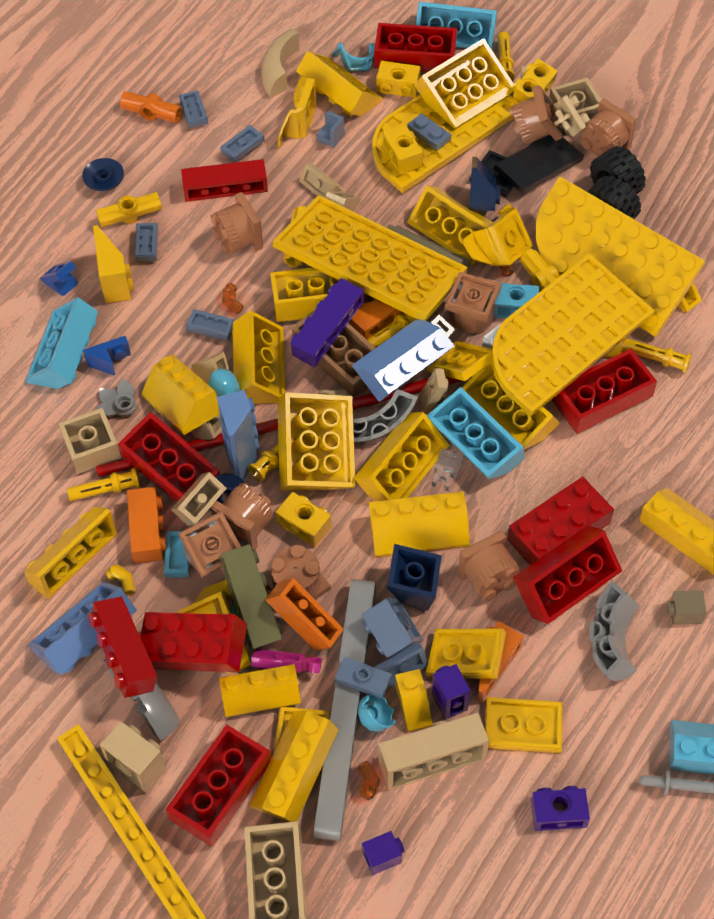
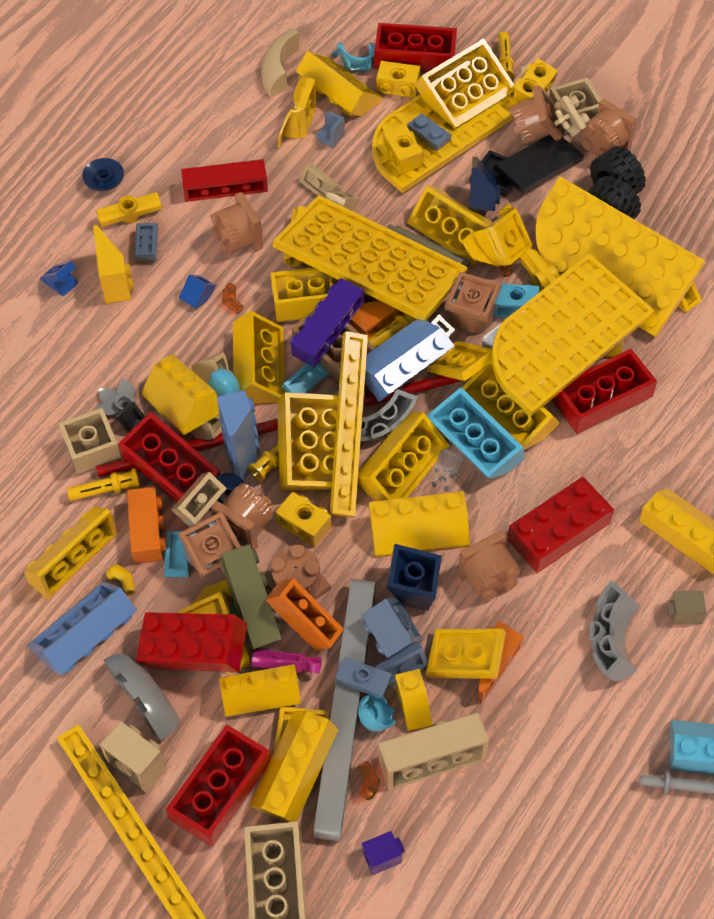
(62, 345): medium azure slope -> none
(102, 355): blue slope -> none
(122, 647): red brick -> none
(130, 416): none -> black tile
(151, 107): orange piece -> none
(193, 109): sand blue plate -> none
(197, 290): none -> blue brick
(210, 325): sand blue plate -> none
(242, 143): sand blue plate -> none
(305, 379): none -> medium azure tile
(348, 425): none -> yellow plate
(434, 391): tan plate -> none
(450, 691): dark purple brick -> none
(471, 23): medium azure slope -> none
(524, 724): yellow tile -> none
(548, 818): dark purple brick -> none
(567, 574): red brick -> none
(666, 357): yellow pin -> none

